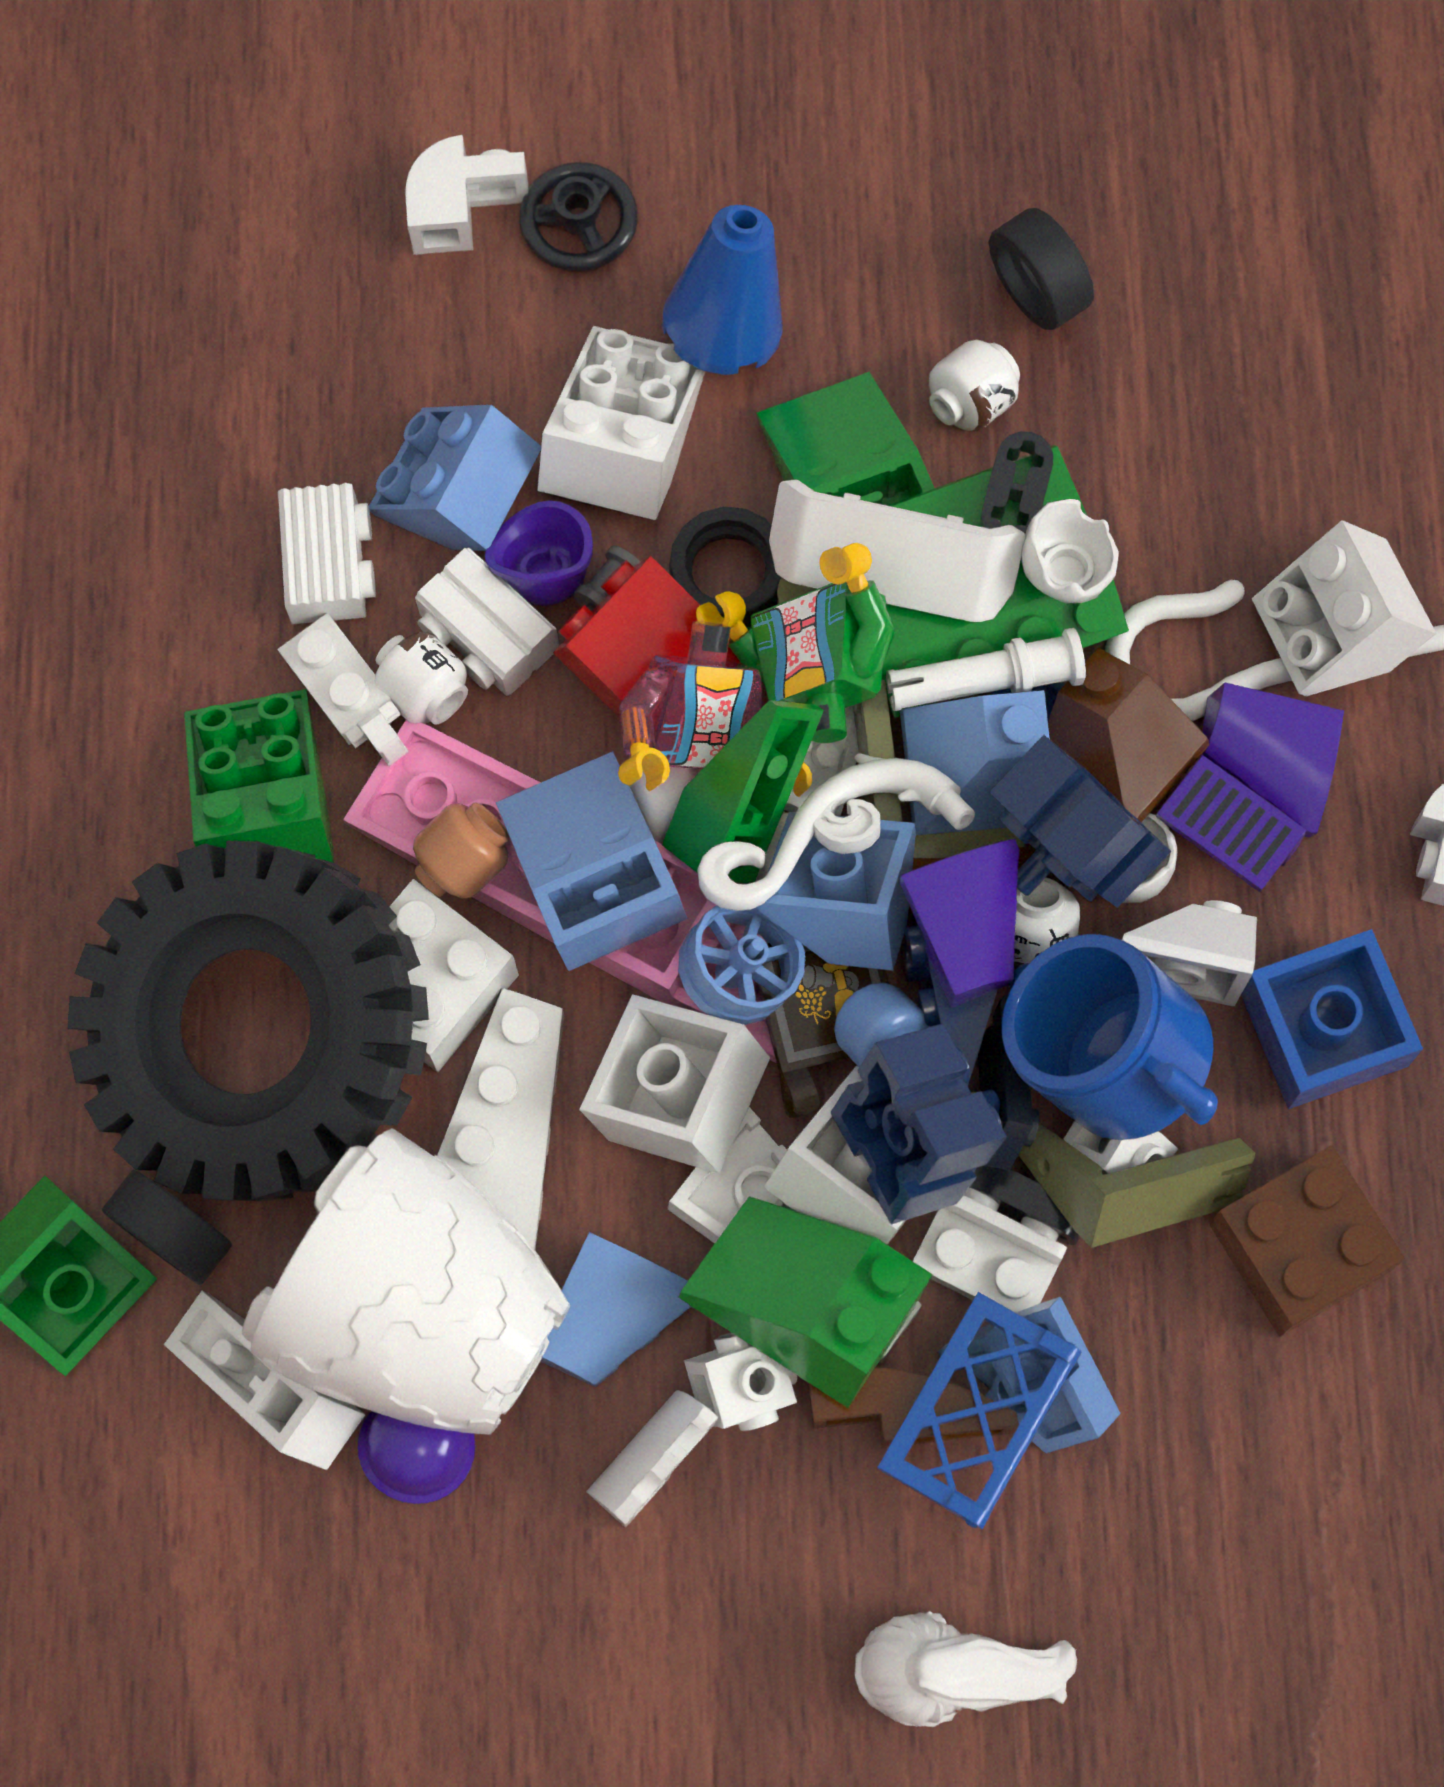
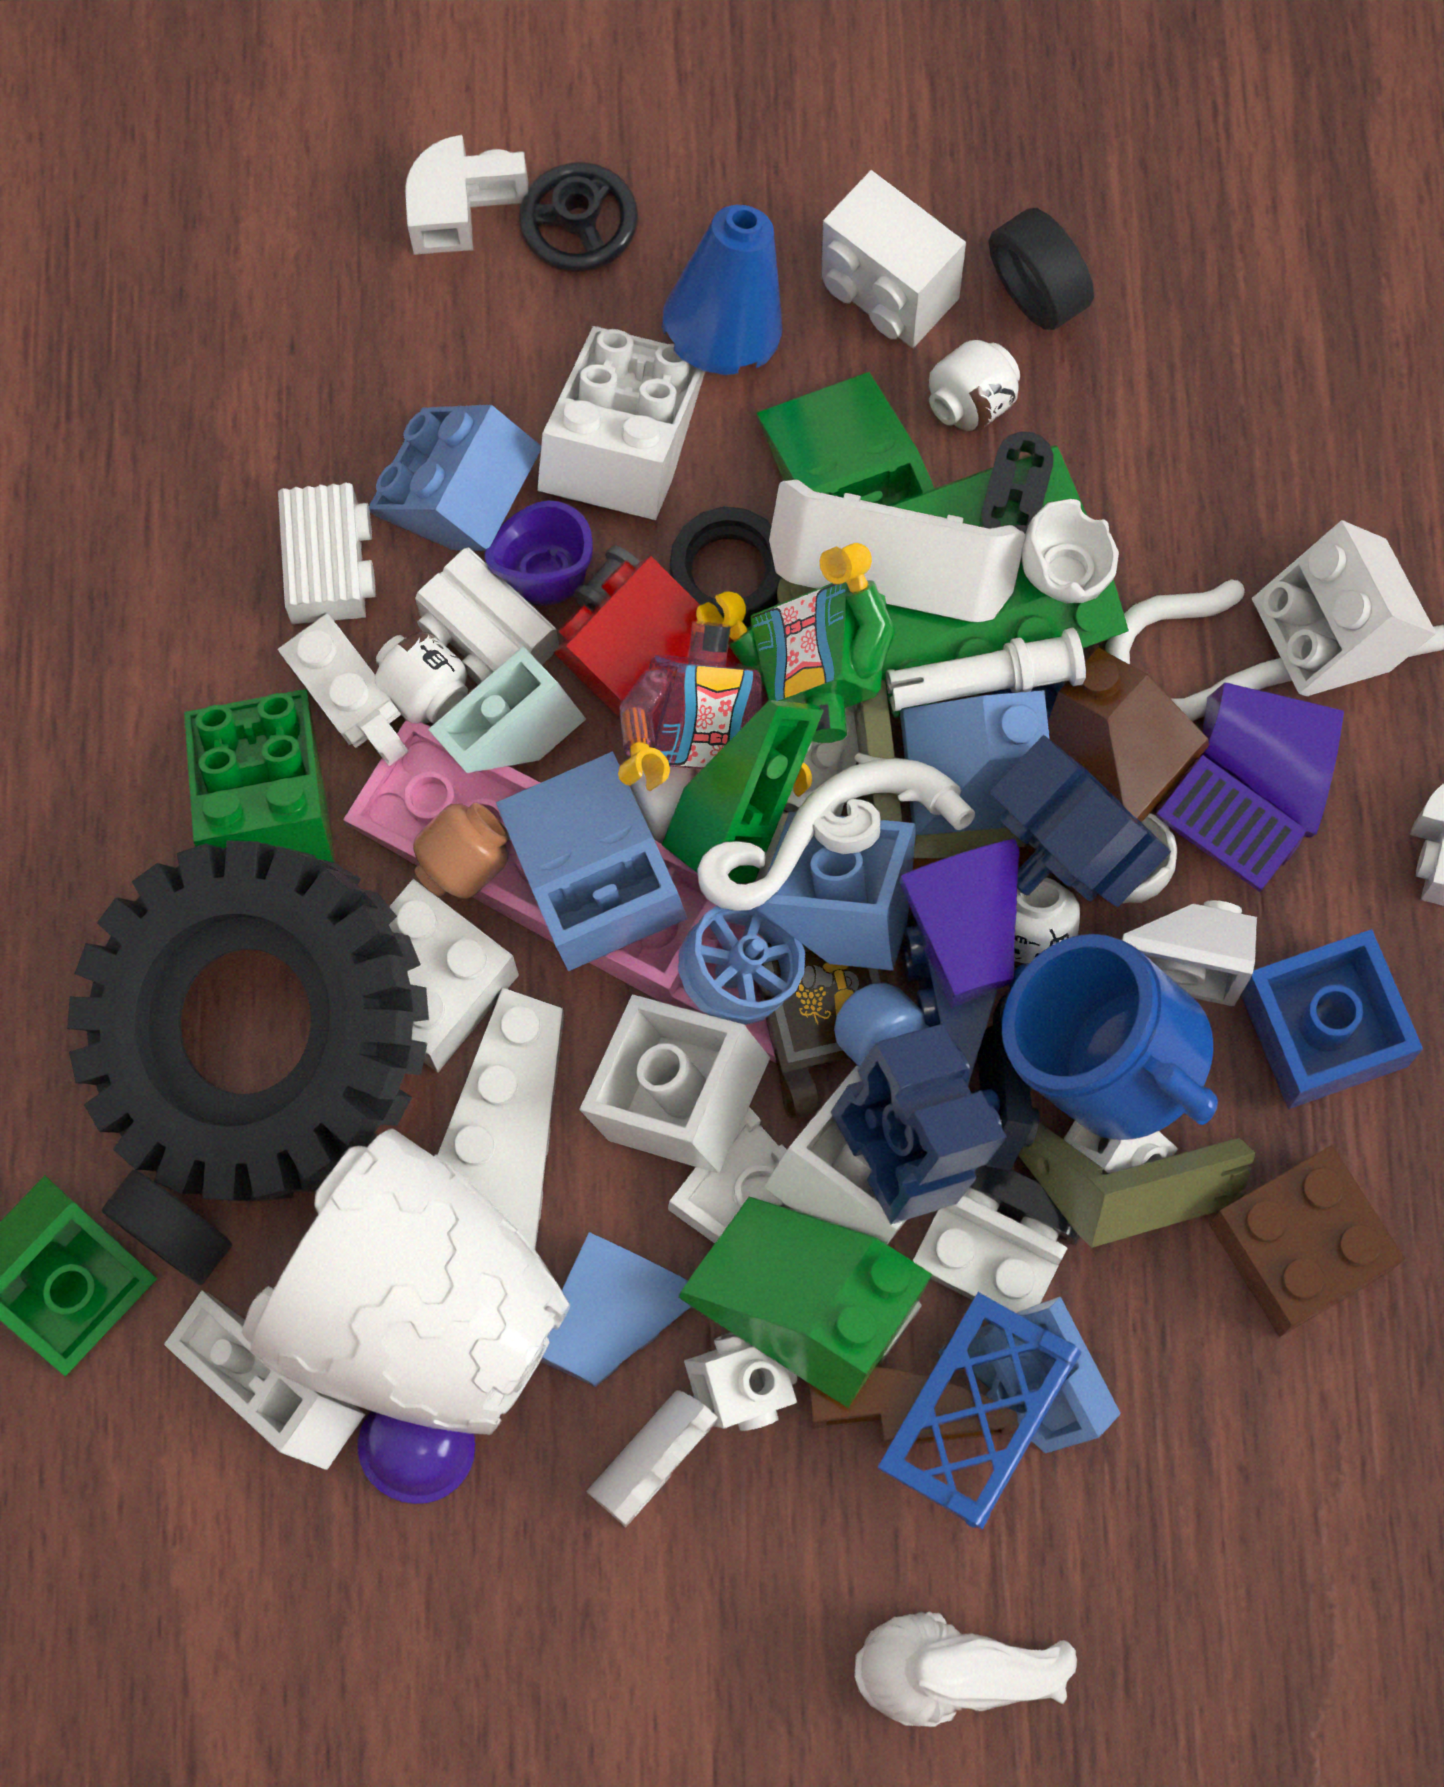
(508, 717): none -> light aqua slope
(891, 260): none -> white brick

